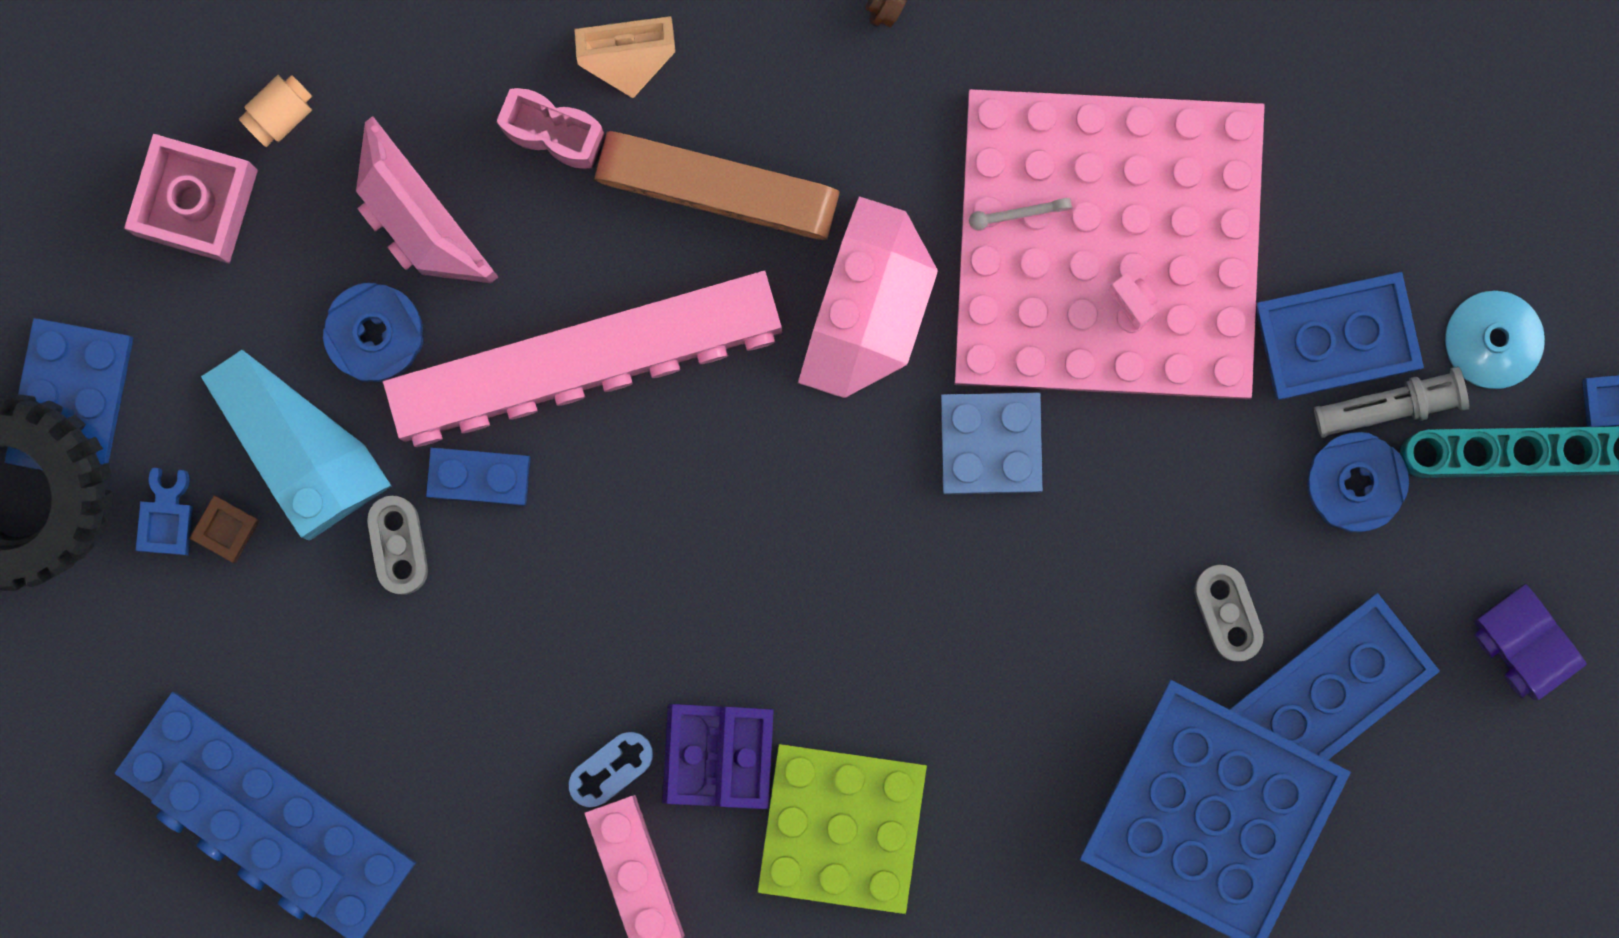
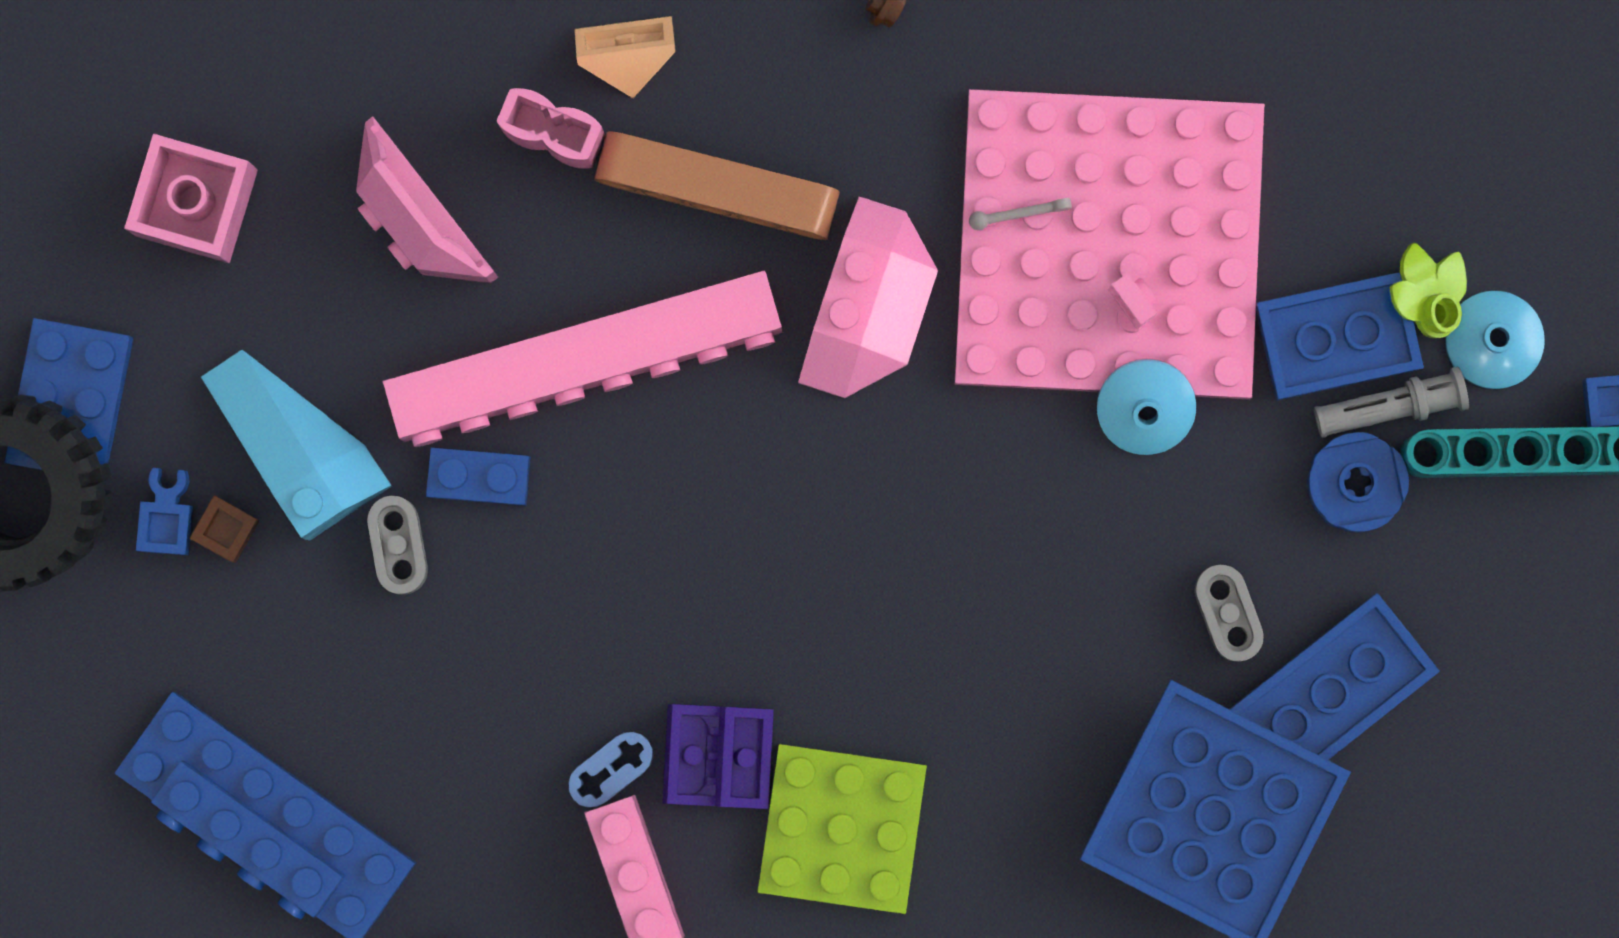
(276, 109): light nougat brick -> none
(345, 325): blue plate -> none
(991, 443): medium blue plate -> none
(1142, 385): none -> medium azure dish
(1430, 291): none -> lime plate
(1528, 643): dark purple brick -> none

